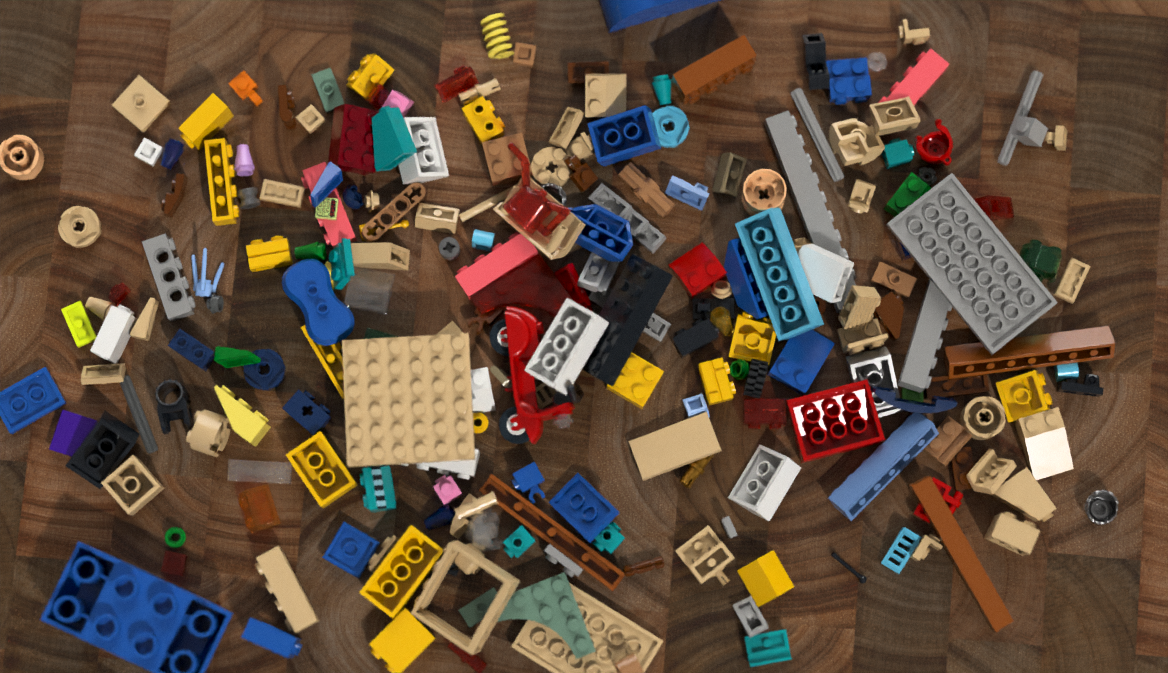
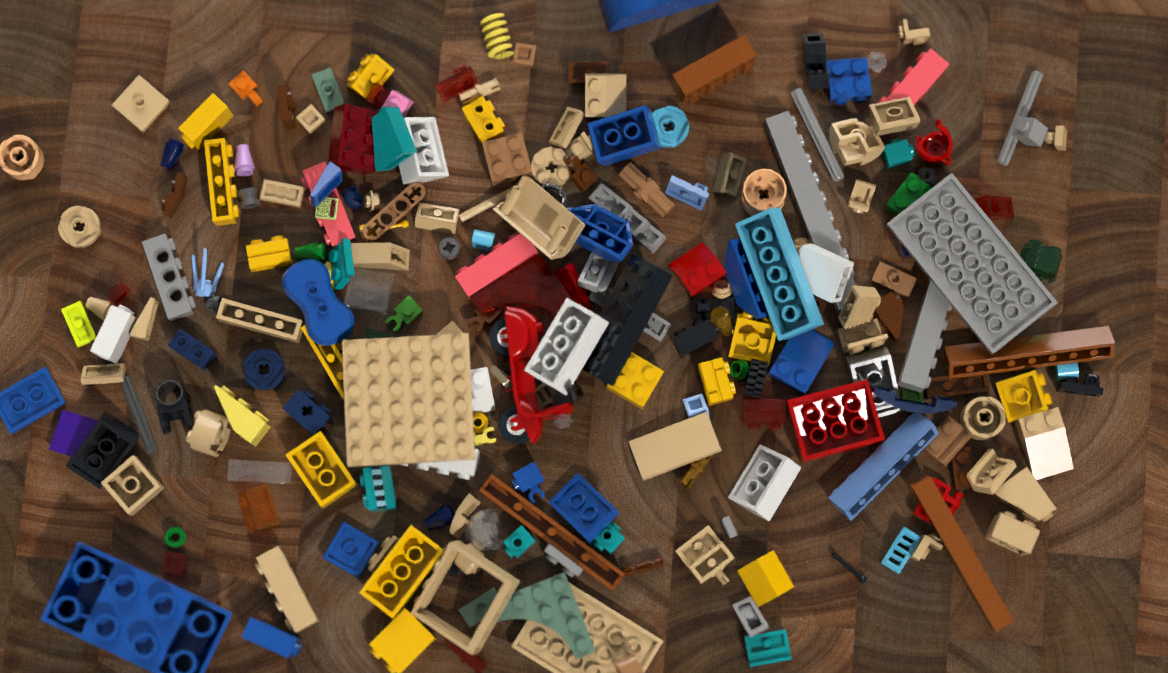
(148, 152): white plate -> none
(234, 357): green slope -> none
(260, 320): none -> tan brick
(406, 312): none -> bright green plate
(447, 489): bright pink brick -> none
(476, 506): tan pin -> none
(482, 439): none -> light yellow plate
(531, 206): clear red piece -> none
(662, 88): teal cone -> none
(1072, 280): tan plate -> none
(1101, 507): flat silver hair -> none

